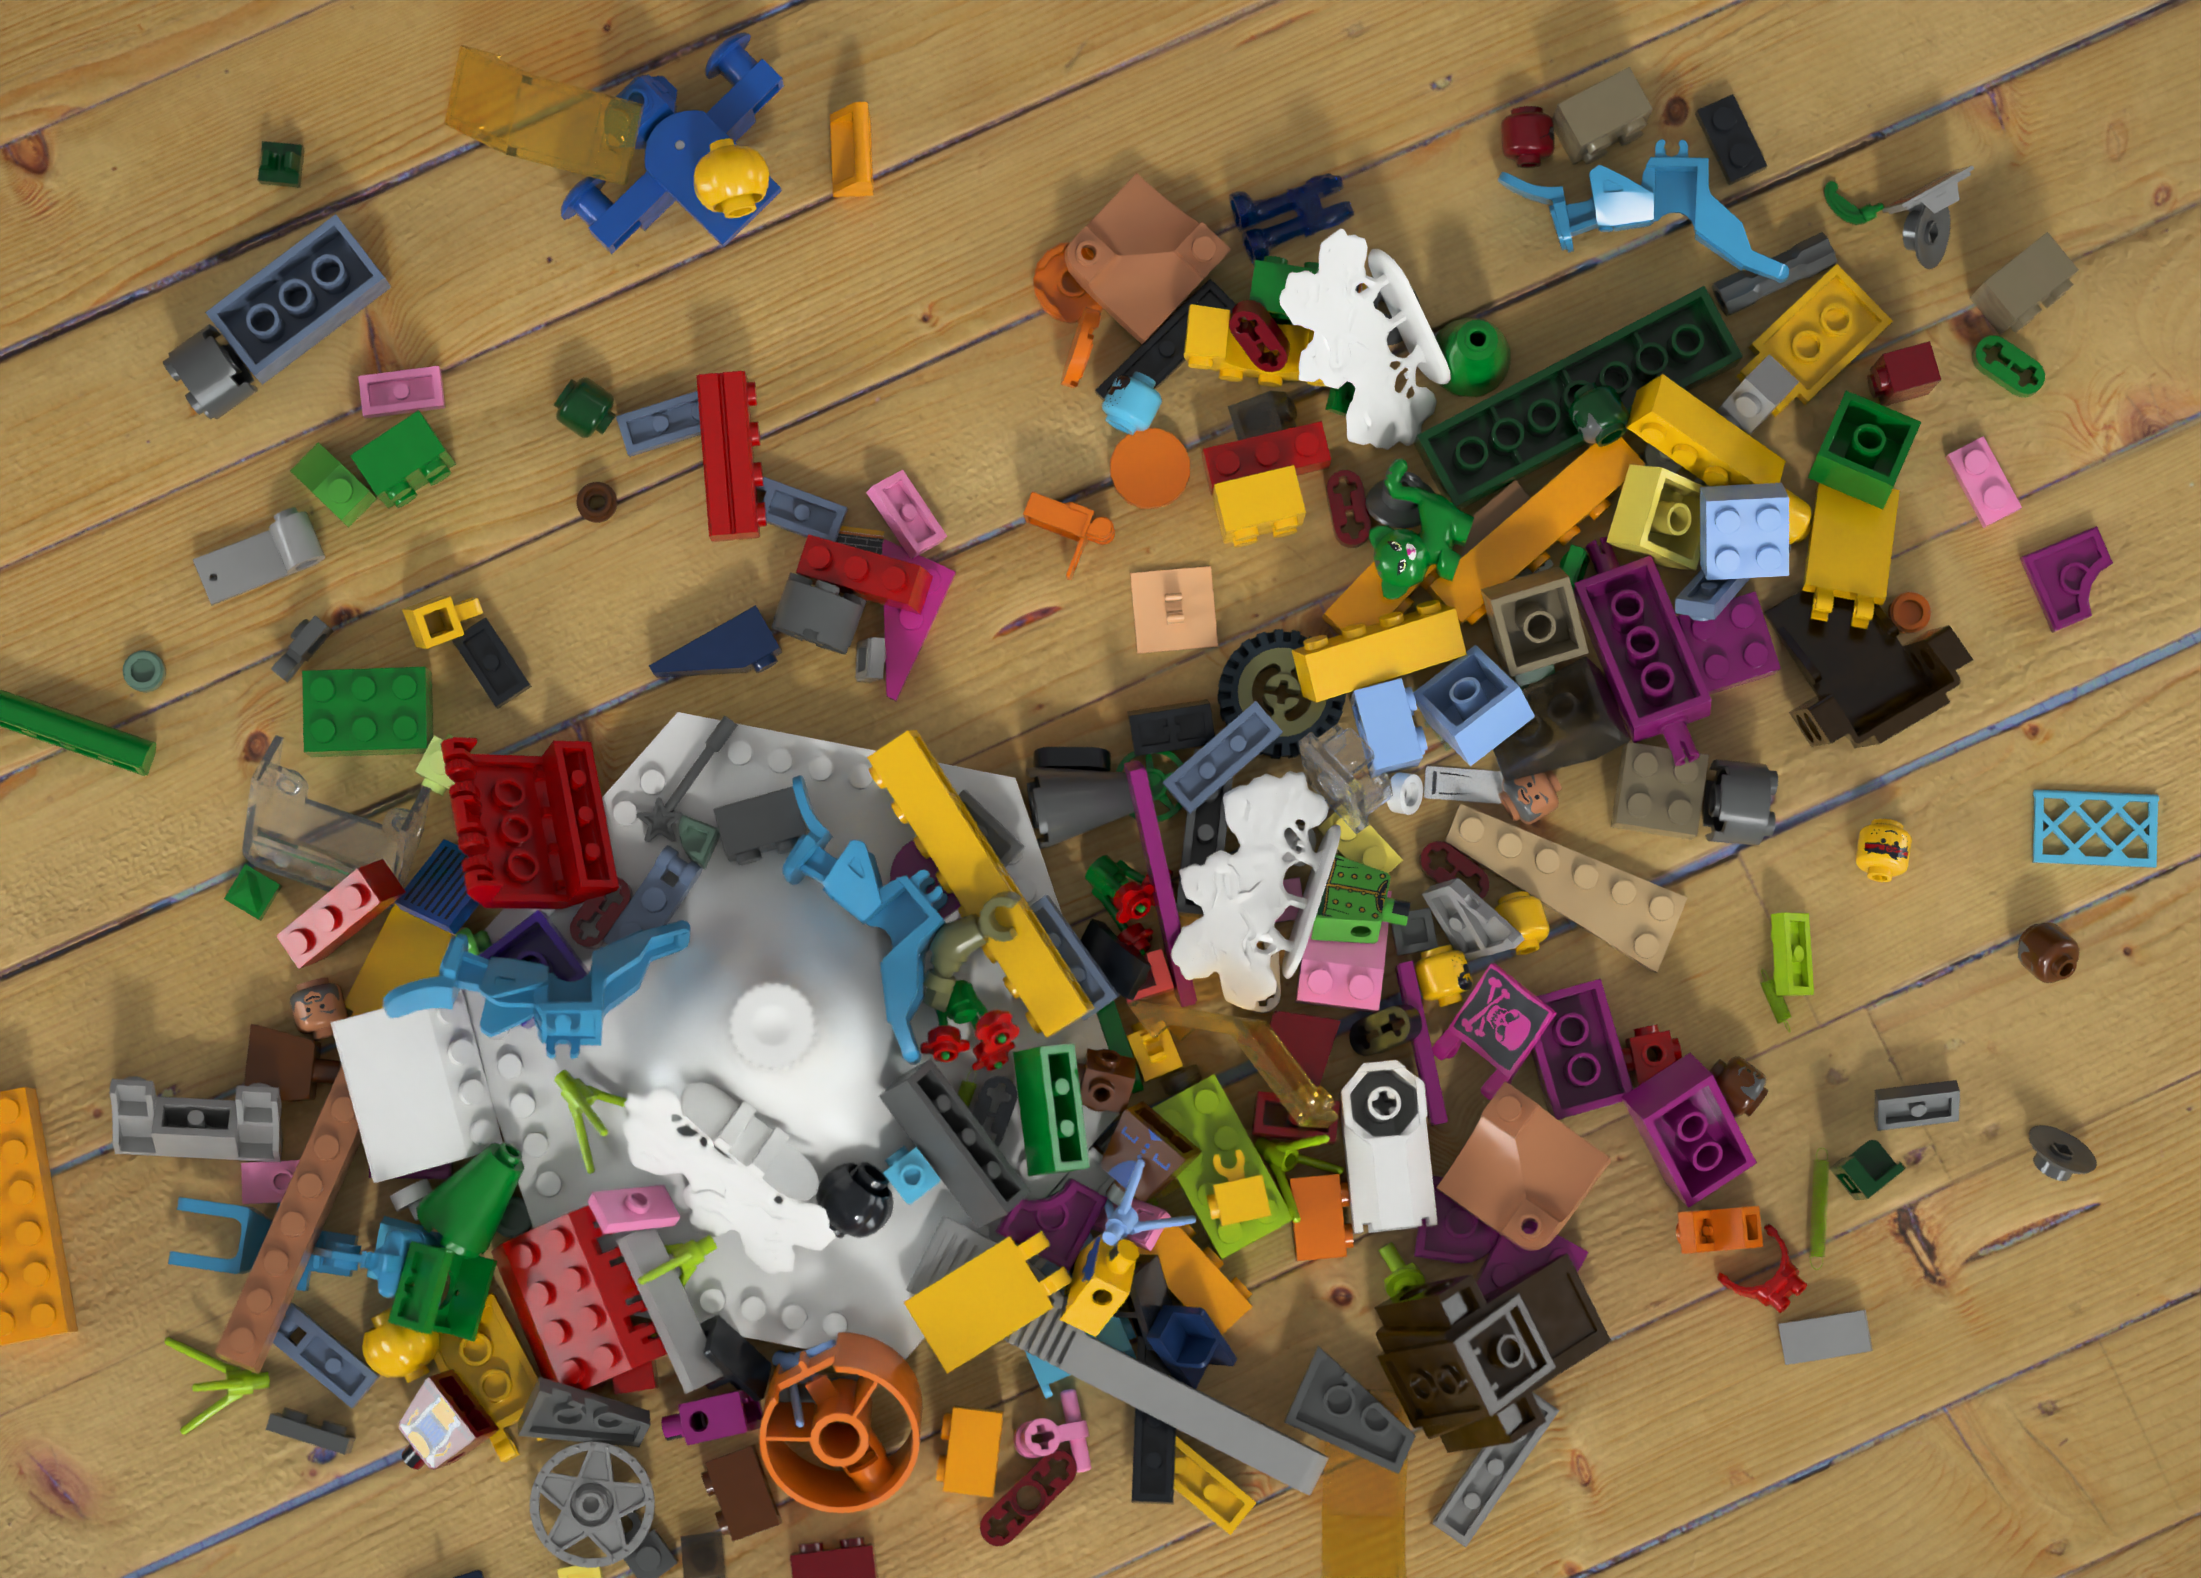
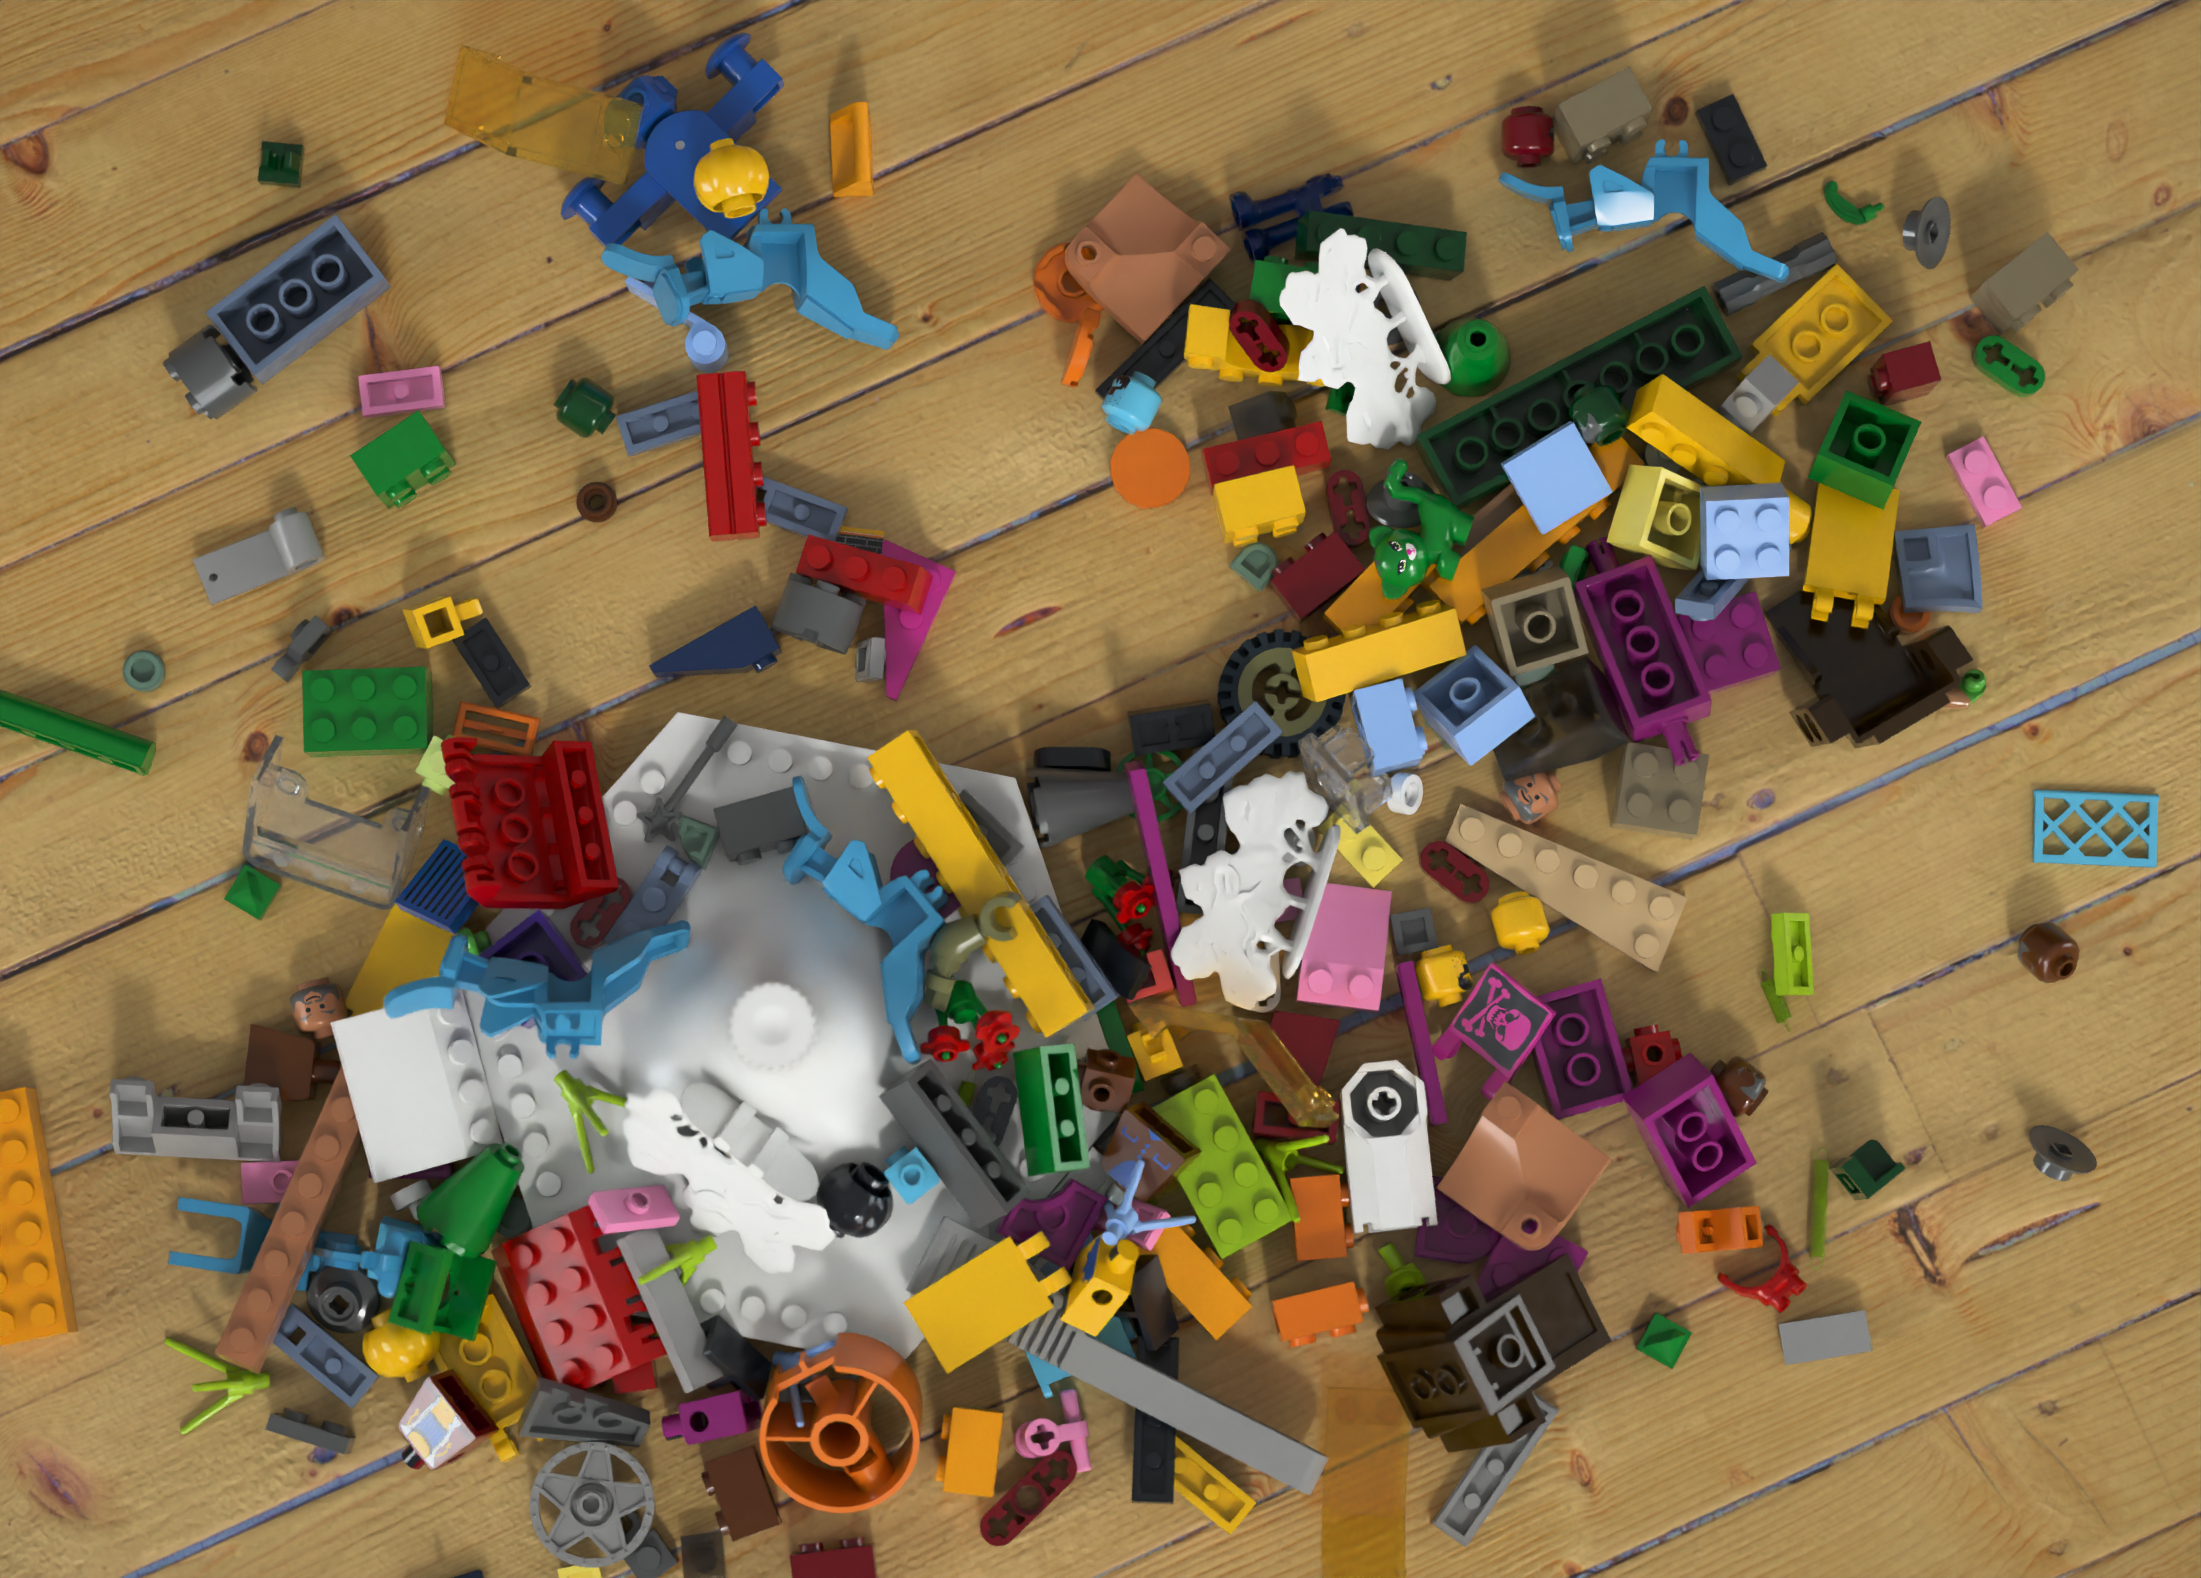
(333, 484): bright green slope -> none
(341, 913): brick -> none
(354, 1288): none -> dark grey piece
(529, 737): none -> orange tile
(703, 342): none -> light blue door
(737, 273): none -> dark azure piece
(906, 514): bright pink plate -> none
(1070, 522): orange piece -> none
(1174, 610): light nougat piece -> none
(1188, 1343): dark blue panel -> none
(1239, 1198): yellow brick -> none
(1255, 564): none -> sand green tile
(1315, 576): none -> dark red brick
(1319, 1310): none -> orange brick
(1347, 1415): dark grey wing -> none
(1356, 904): bright green torso -> none
(1387, 1036): black beam -> none
(1415, 248): none -> dark green brick
(1463, 784): clear sticker -> none
(1470, 921): light grey wing -> none
(1556, 477): none -> light blue tile
(1663, 1340): none -> green tile
(1739, 802): dark grey brick -> none
(1883, 850): yellow head -> none
(1917, 1105): dark grey plate -> none
(1934, 195): light grey piece -> none
(1939, 569): none -> sand blue plate
(1969, 690): none -> bright green arm
(2064, 576): magenta tile -> none

